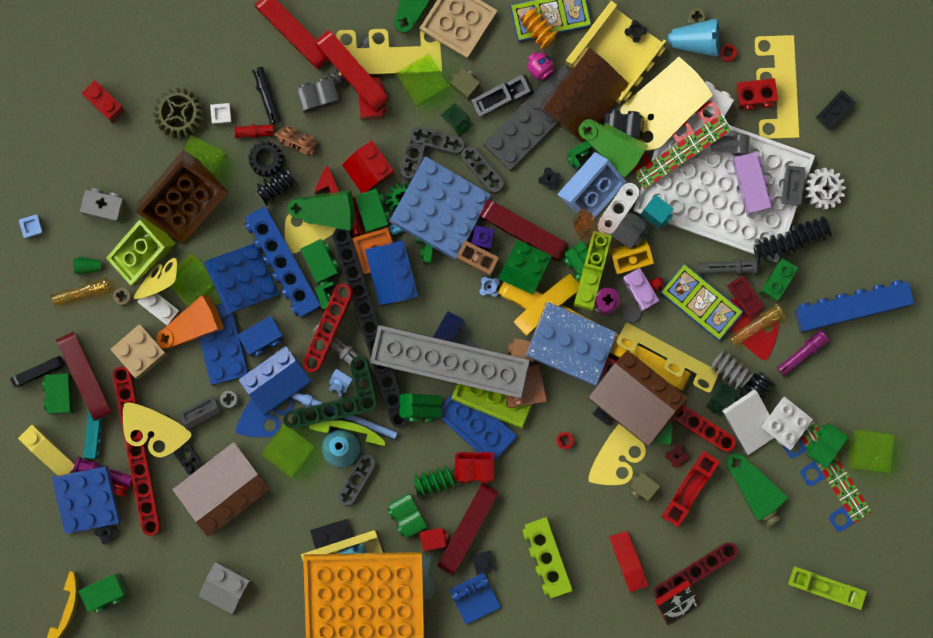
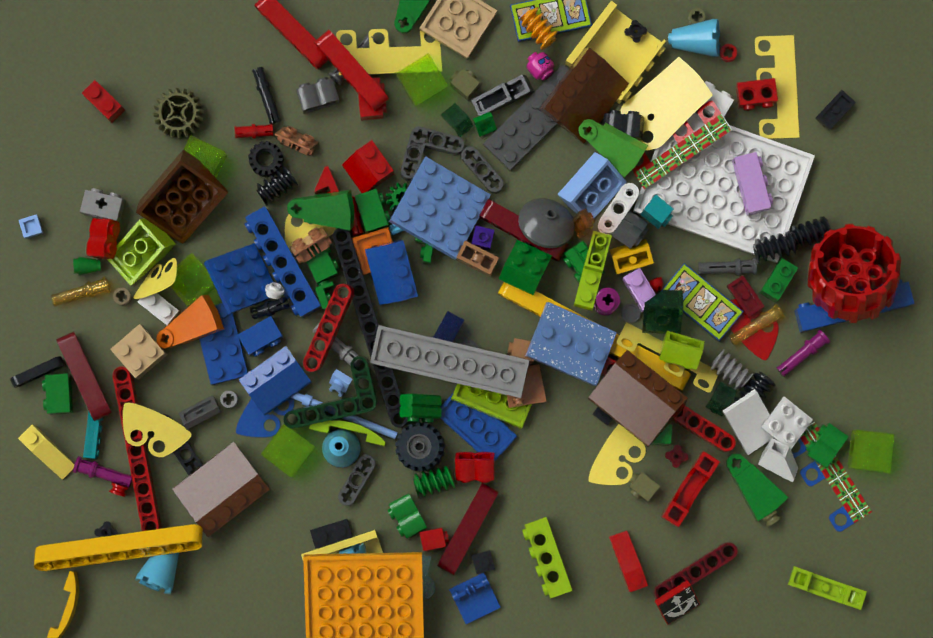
(86, 499): blue plate -> none
(103, 238): none -> red brick
(104, 592): green brick -> none
(118, 547): none -> yellow beam
(159, 572): none -> medium azure cone
(221, 113): white plate -> none
(224, 587): light grey slope -> none
(269, 308): none -> black pin
(274, 290): none -> white plate
(314, 236): none -> nougat hinge
(420, 447): none -> black wheel
(484, 124): none -> green plate
(485, 290): light blue plate -> none
(546, 223): none -> dark grey dish
(549, 183): black plate -> none
(557, 295): yellow slope -> none
(559, 443): red bush -> none
(580, 150): green bracket -> none
(663, 312): none -> clear green slope
(681, 350): none -> lime slope
(736, 144): dark grey piece -> none
(779, 459): none -> white slope
(793, 185): dark grey plate -> none
(824, 196): white gear -> none
(860, 245): none -> red wheel

